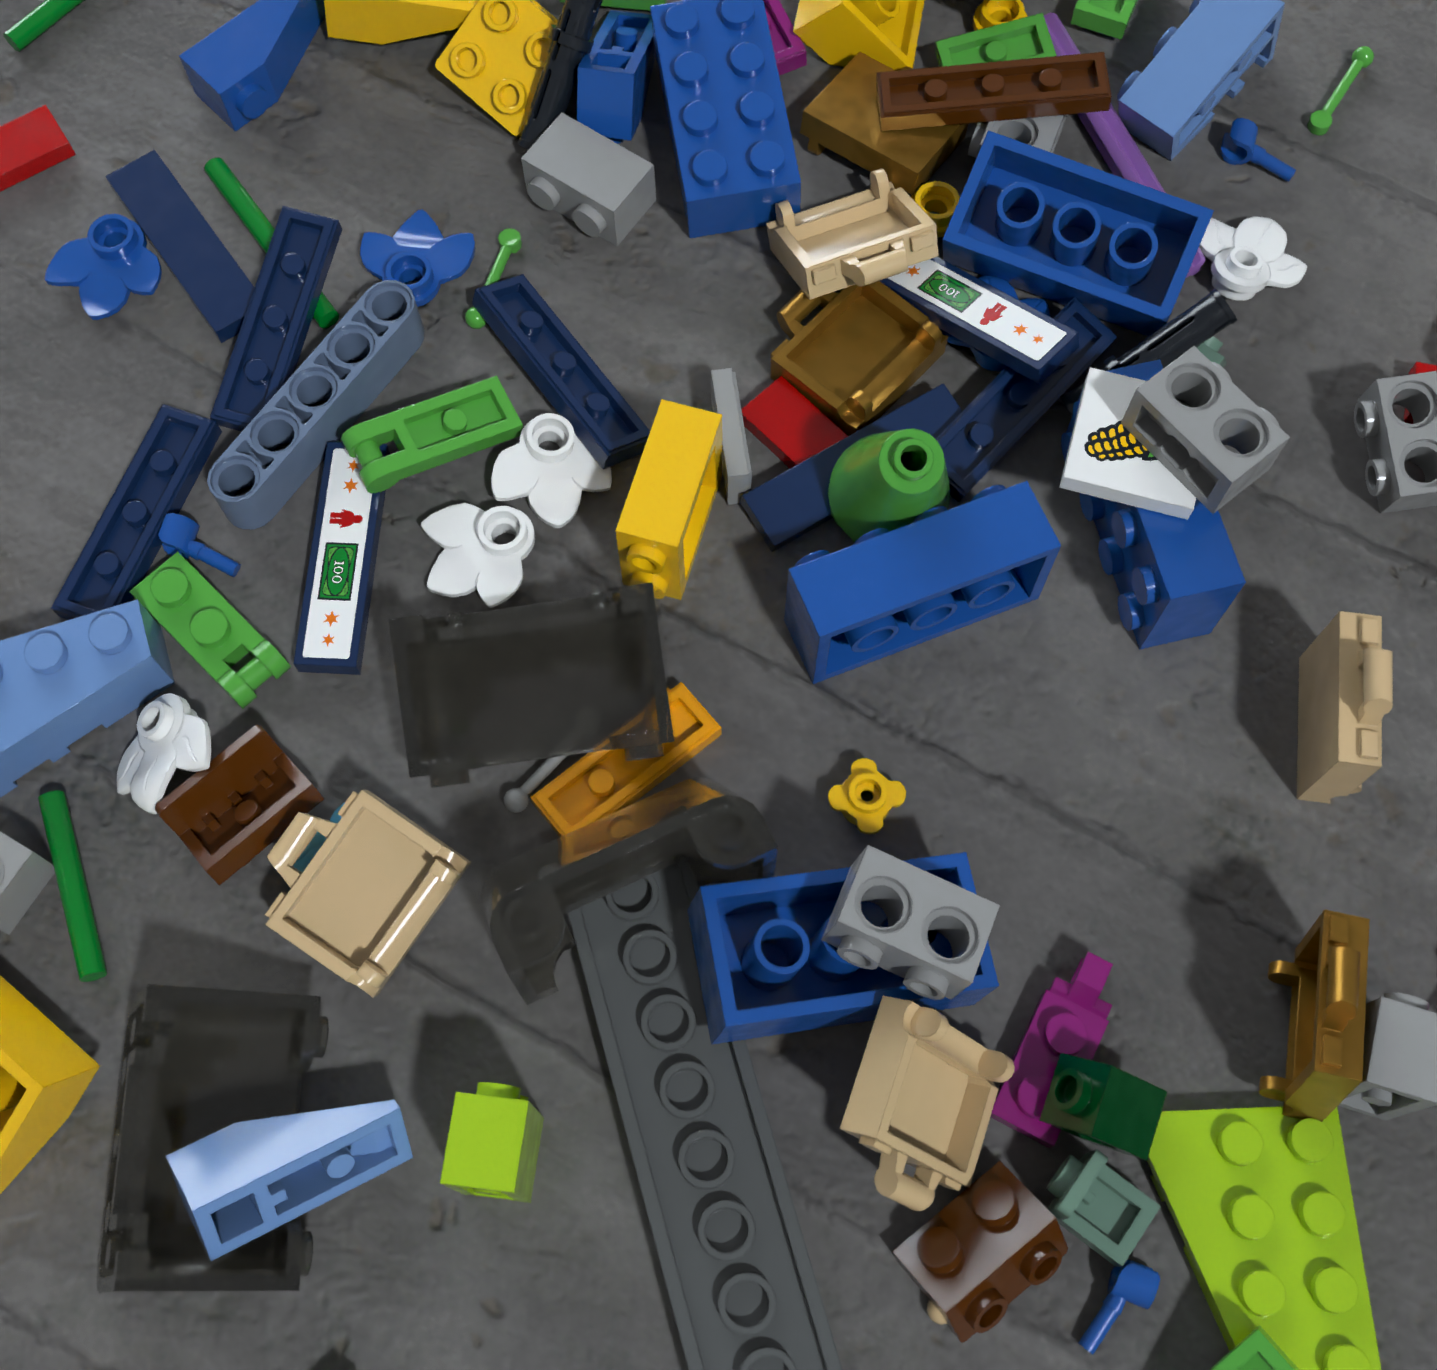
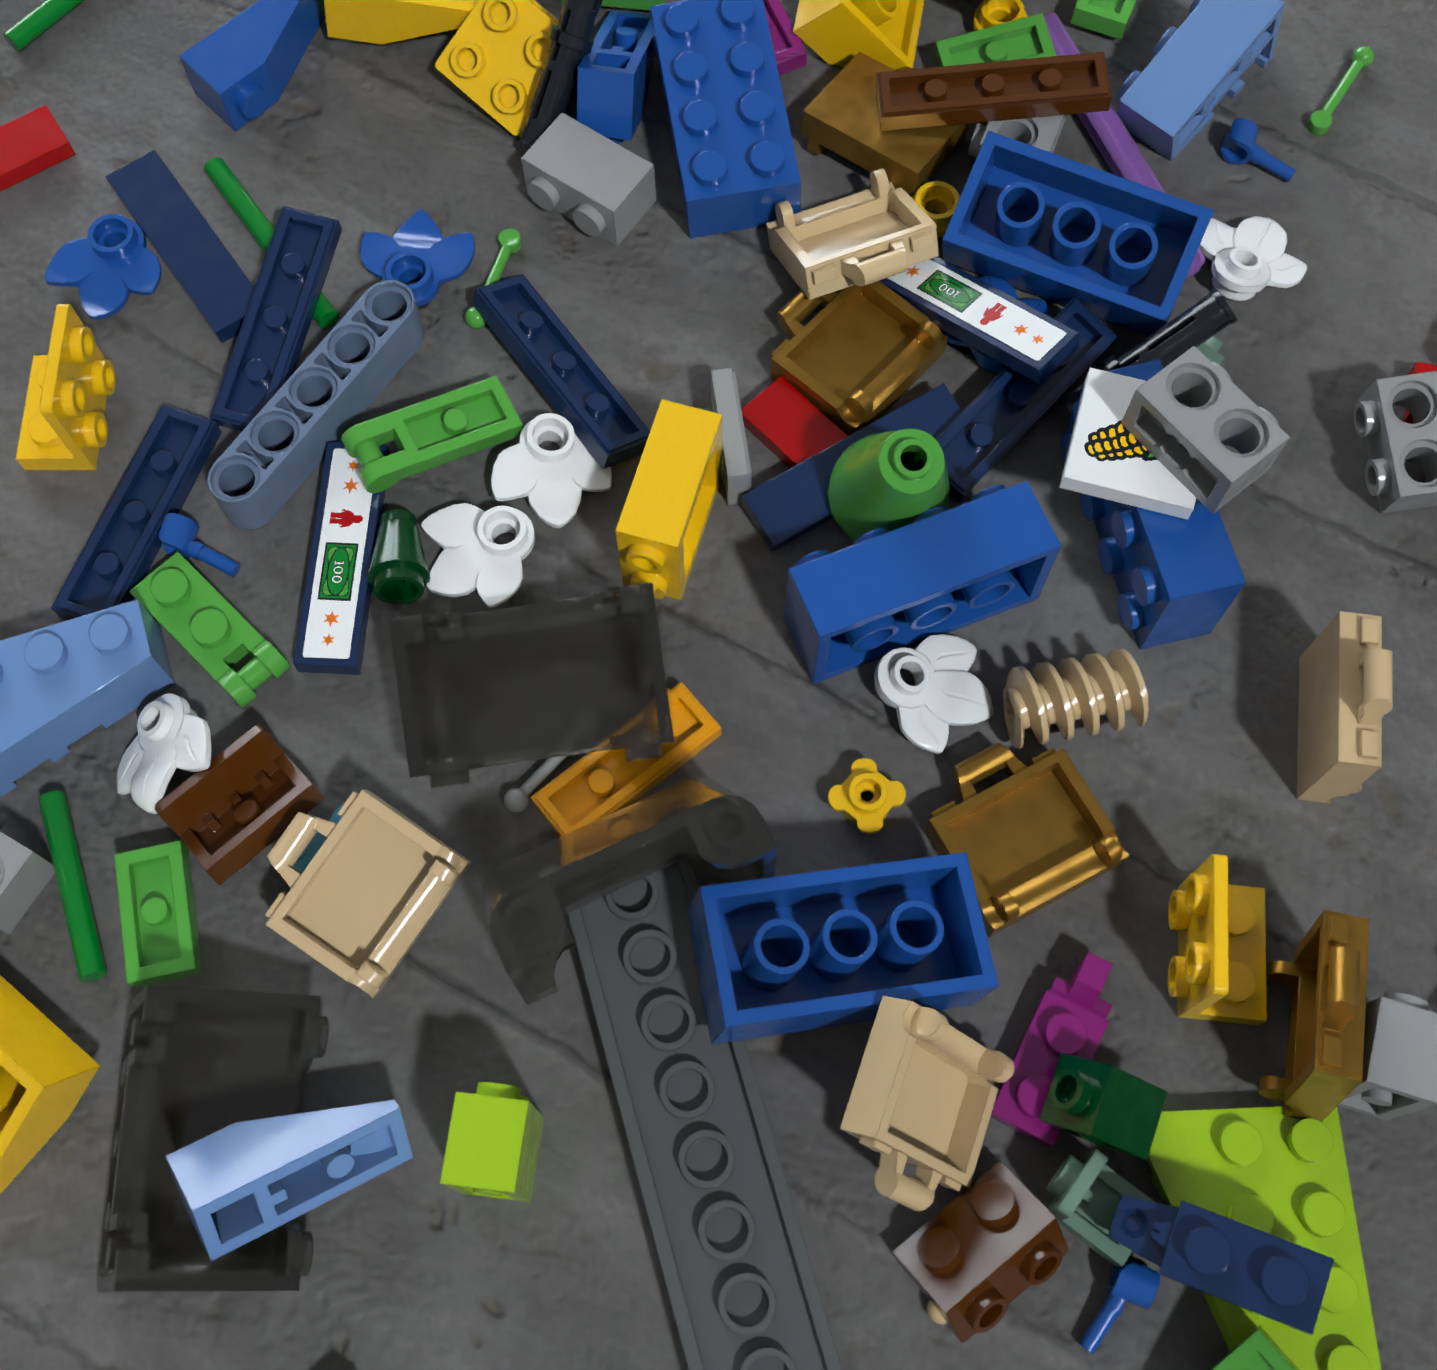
(66, 400): none -> yellow bracket
(158, 914): none -> bright green plate
(398, 559): none -> dark green cone
(913, 905): light grey brick -> none
(942, 689): none -> white plate
(1025, 835): none -> pearl gold piece
(1074, 693): none -> tan piece
(1219, 947): none -> yellow bracket
(1226, 1259): none -> dark blue hinge

